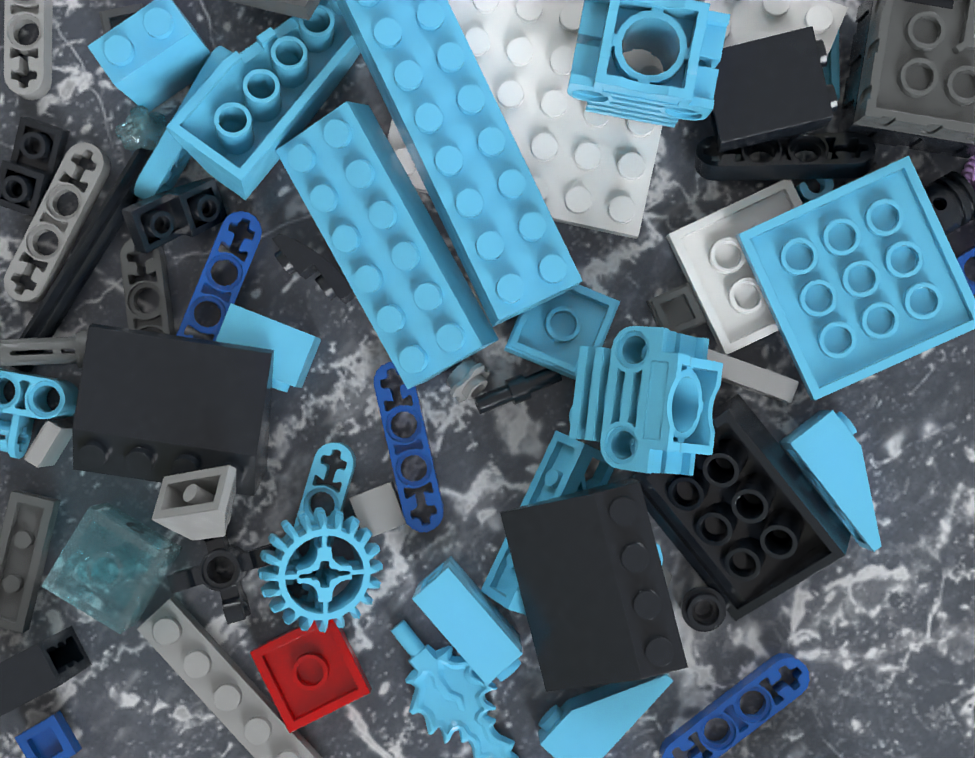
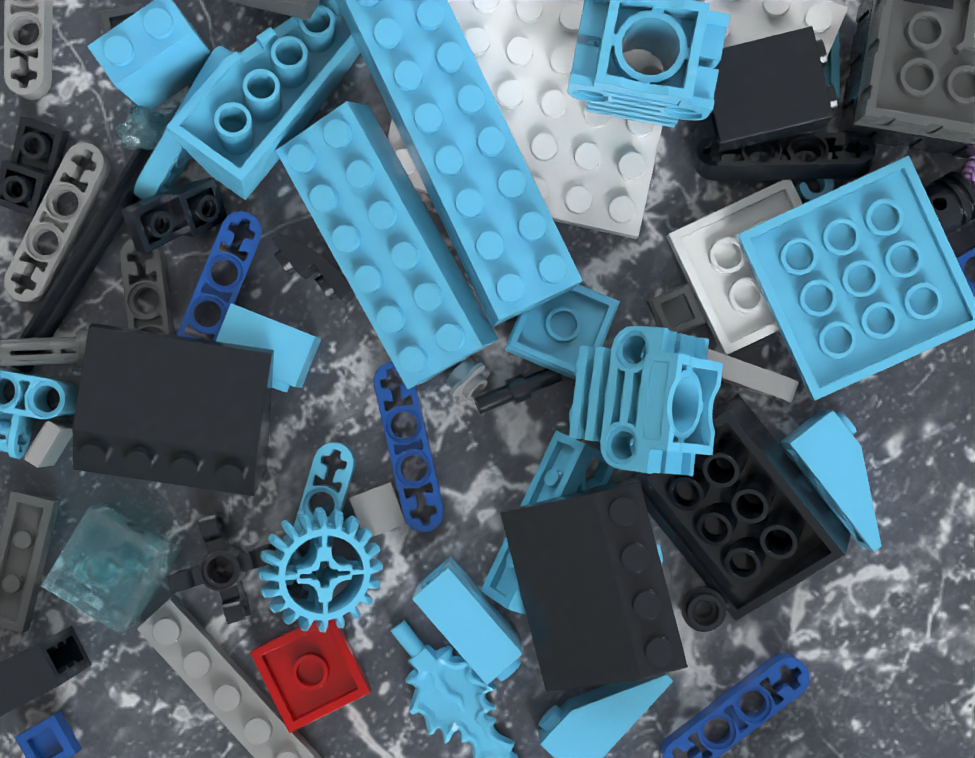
(197, 502): light grey slope -> none

